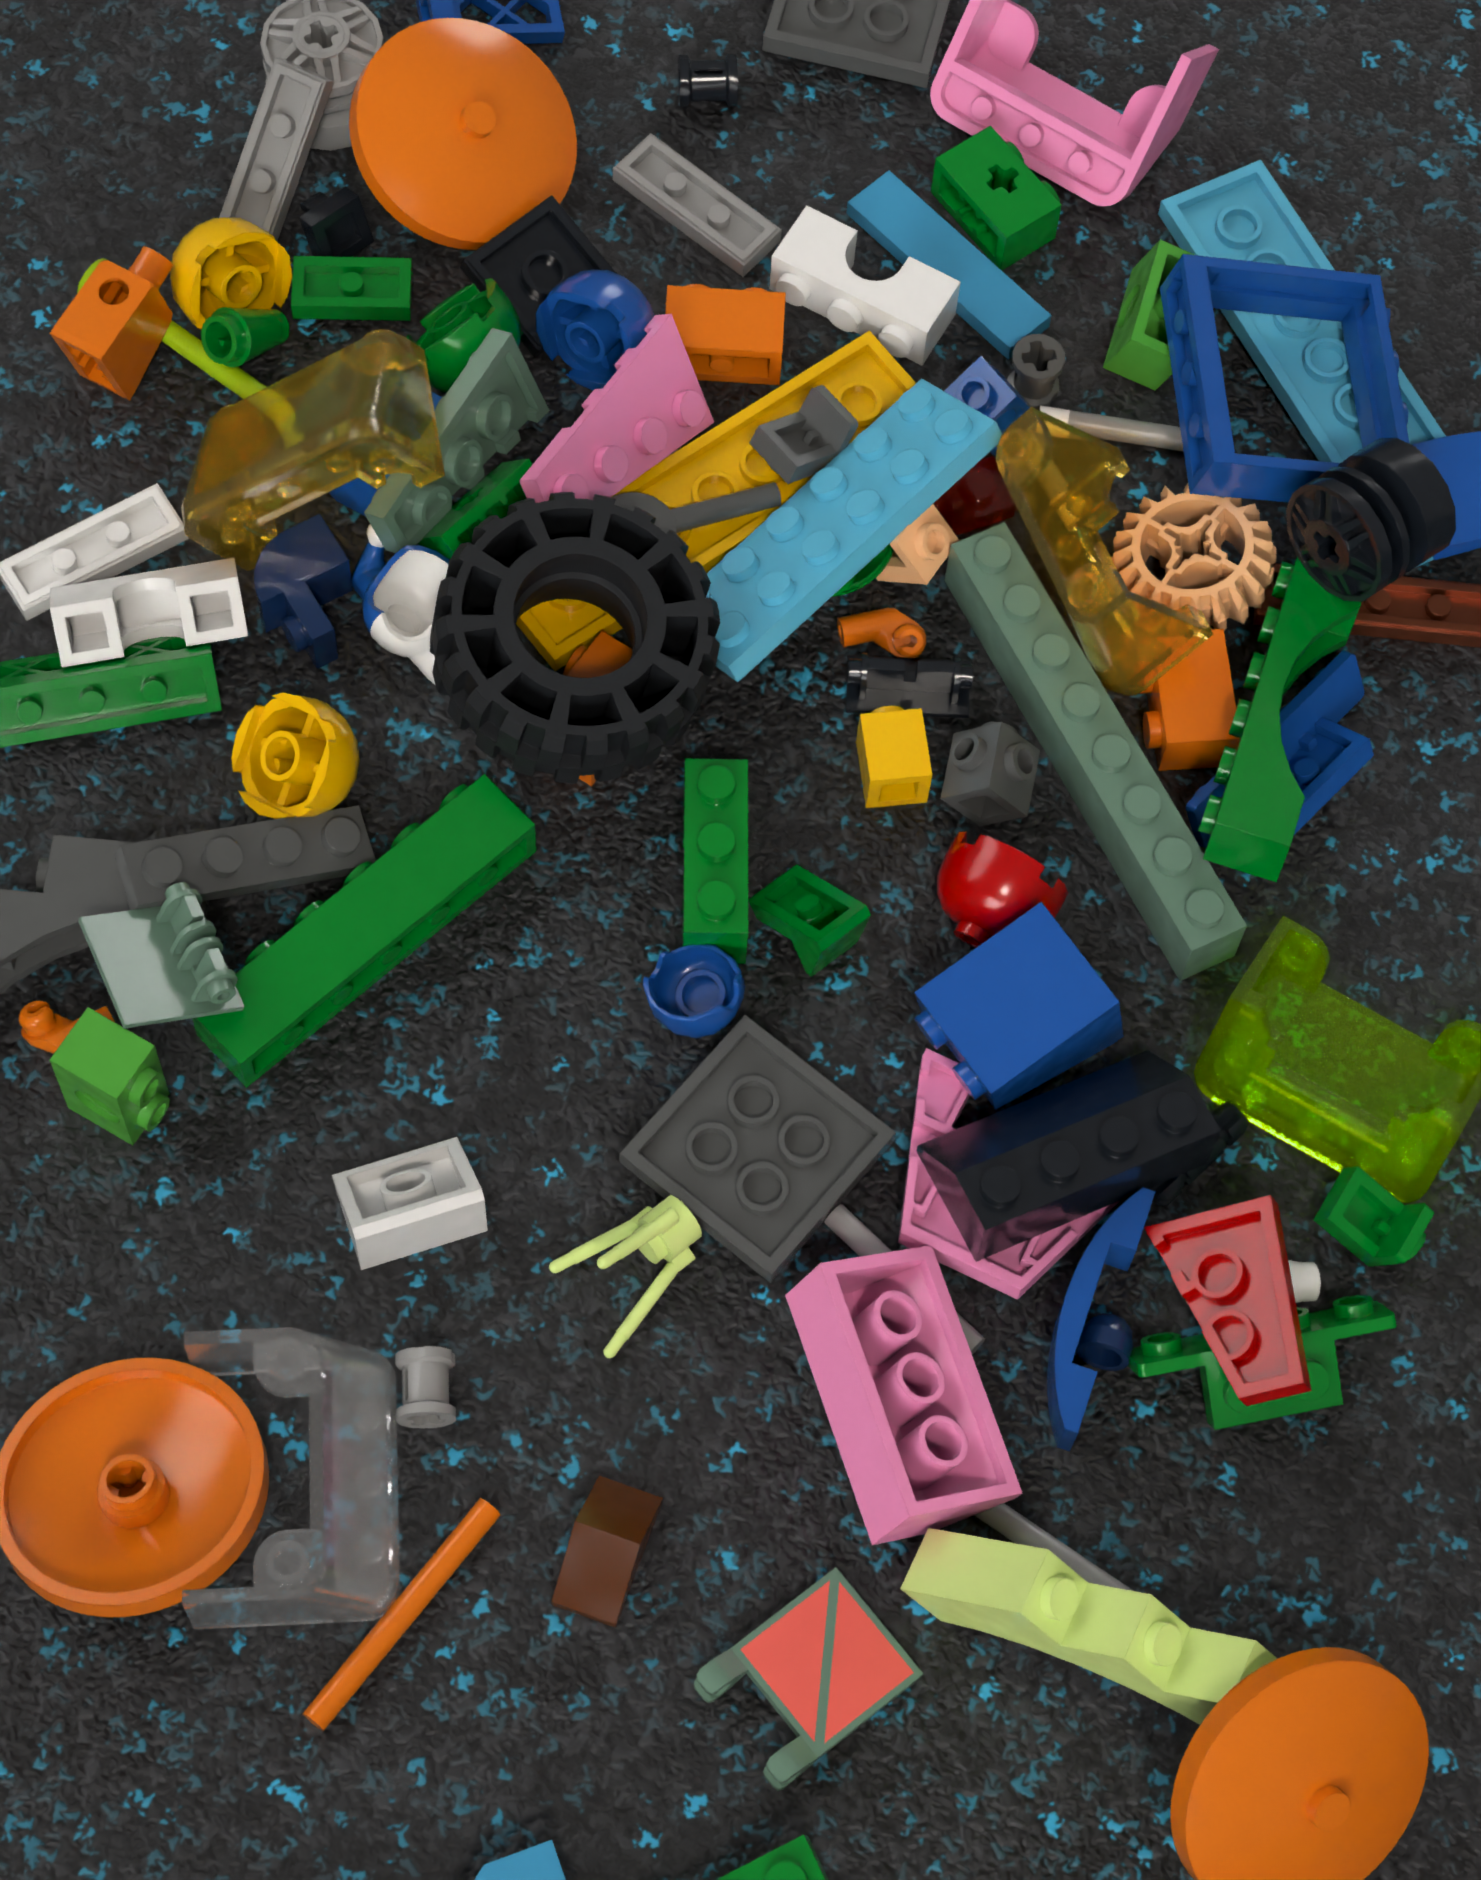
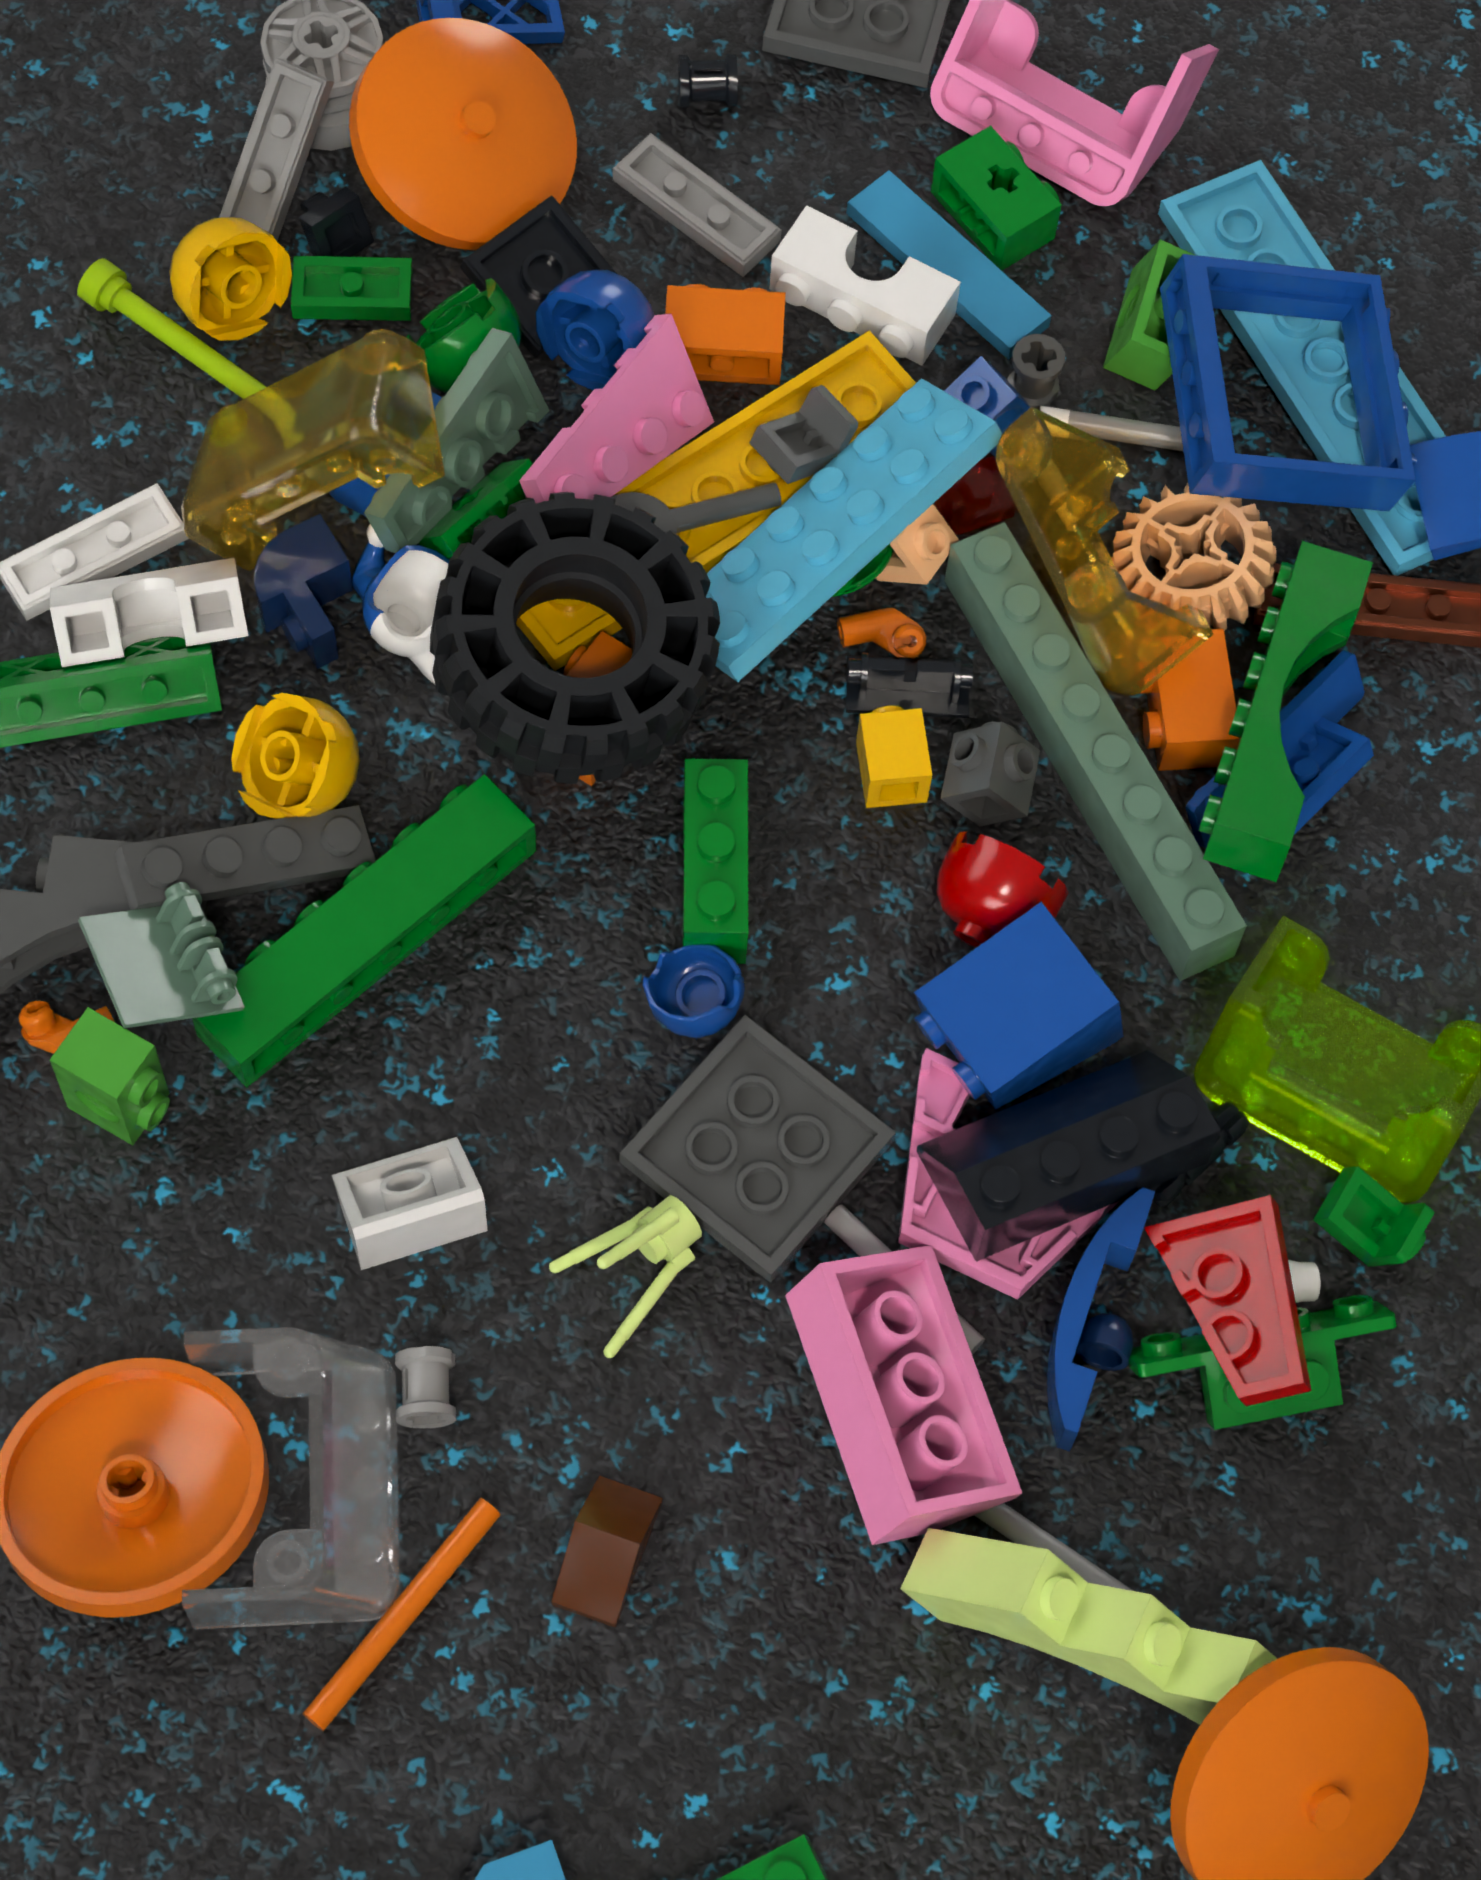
(117, 322): orange torso -> none
(242, 334): green cone -> none
(812, 915): green slope -> none
(821, 1668): flag -> none
(1371, 519): black wheel -> none

